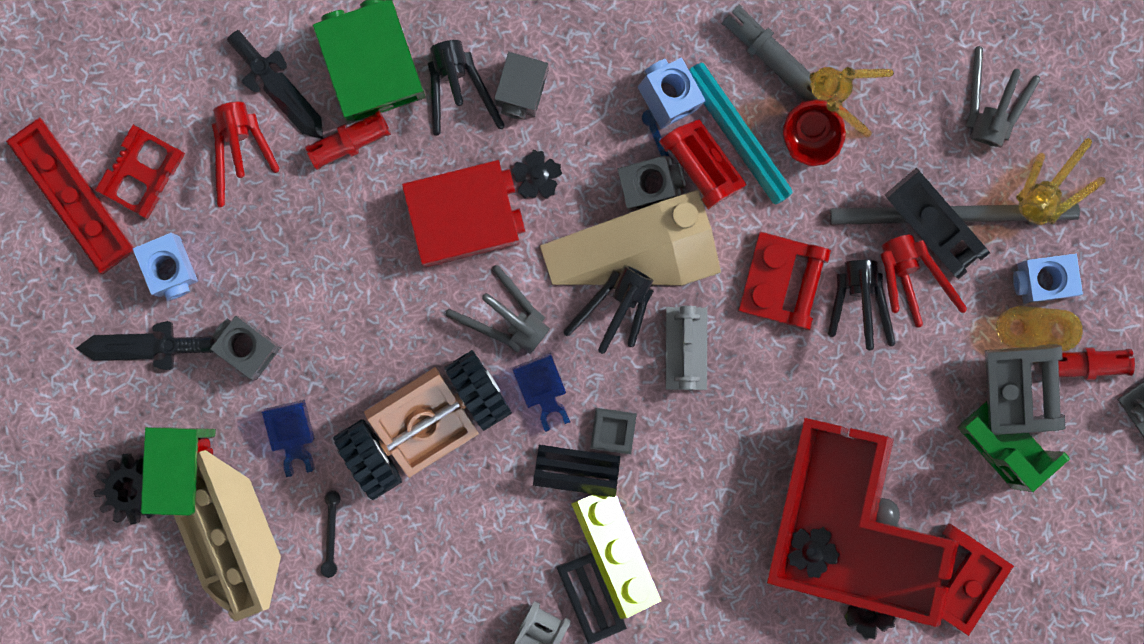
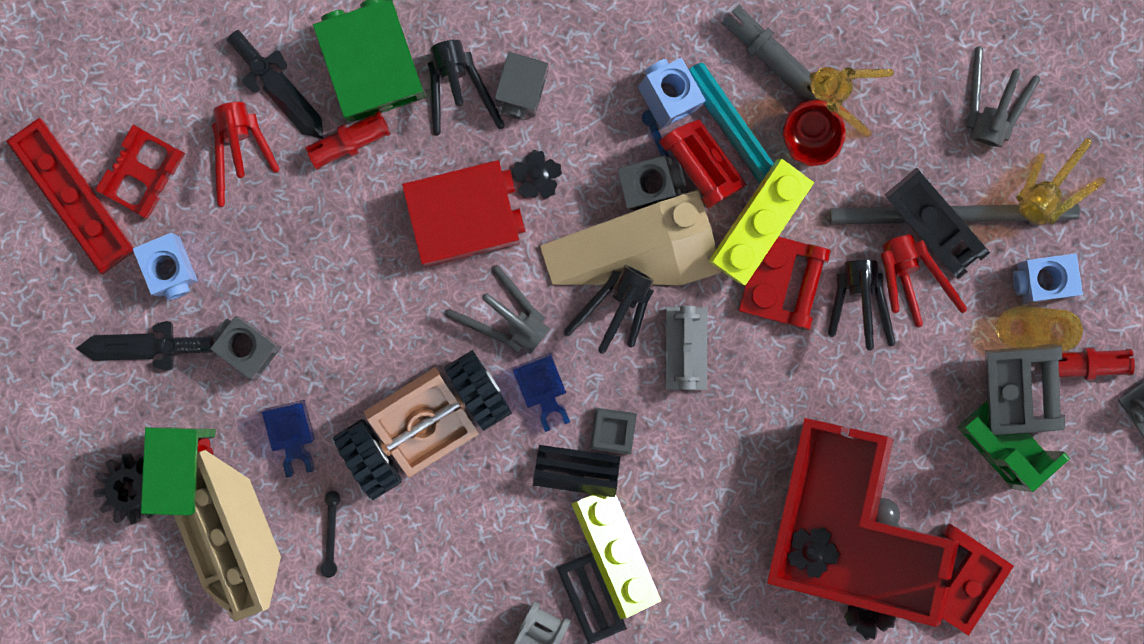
(761, 221): none -> neon yellow plate

